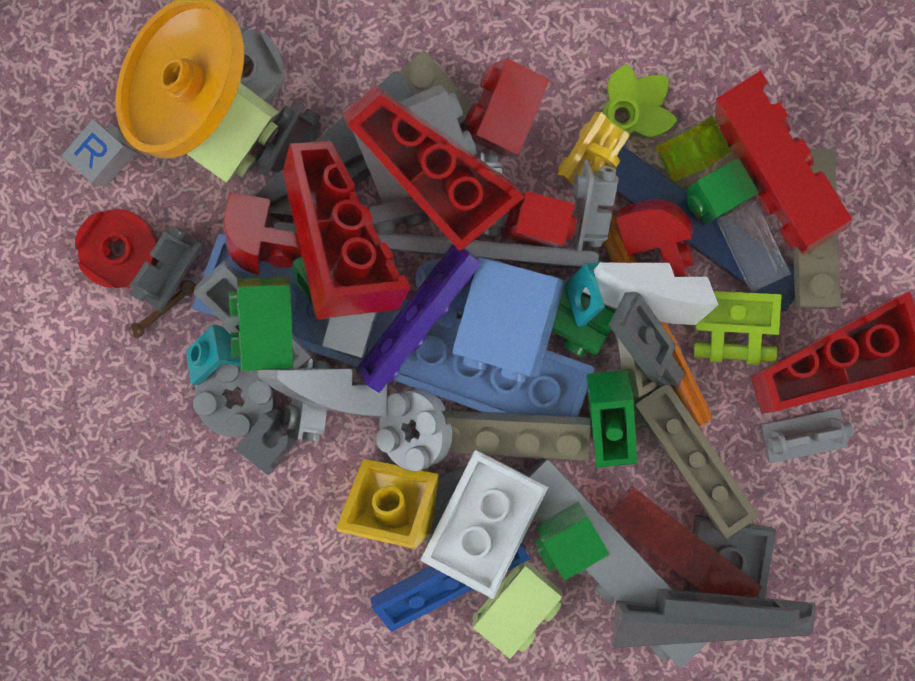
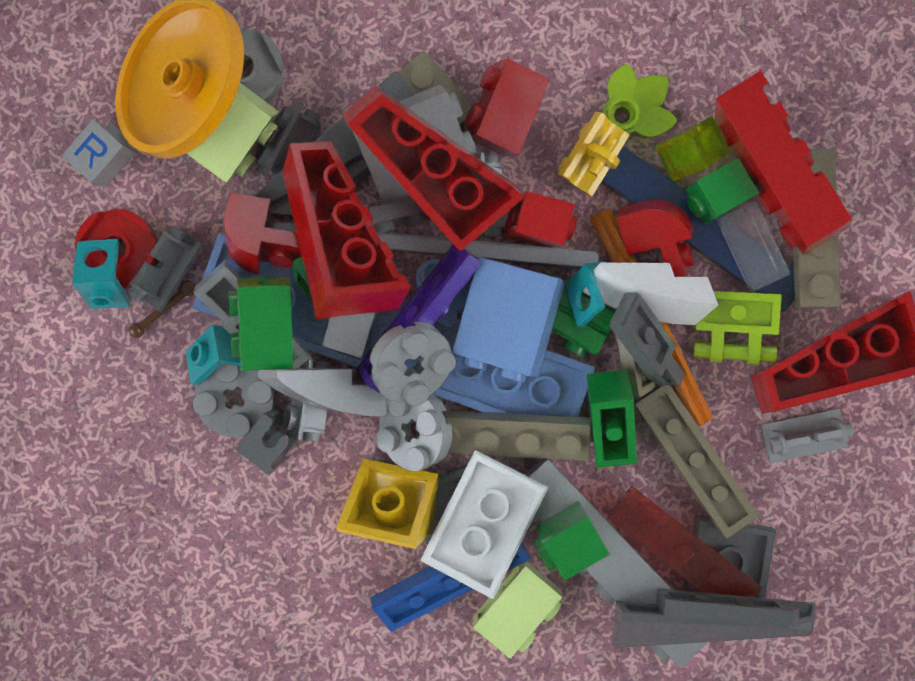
(99, 284): none -> teal bracket
(425, 377): none -> light grey plate
(592, 190): light grey hinge -> none

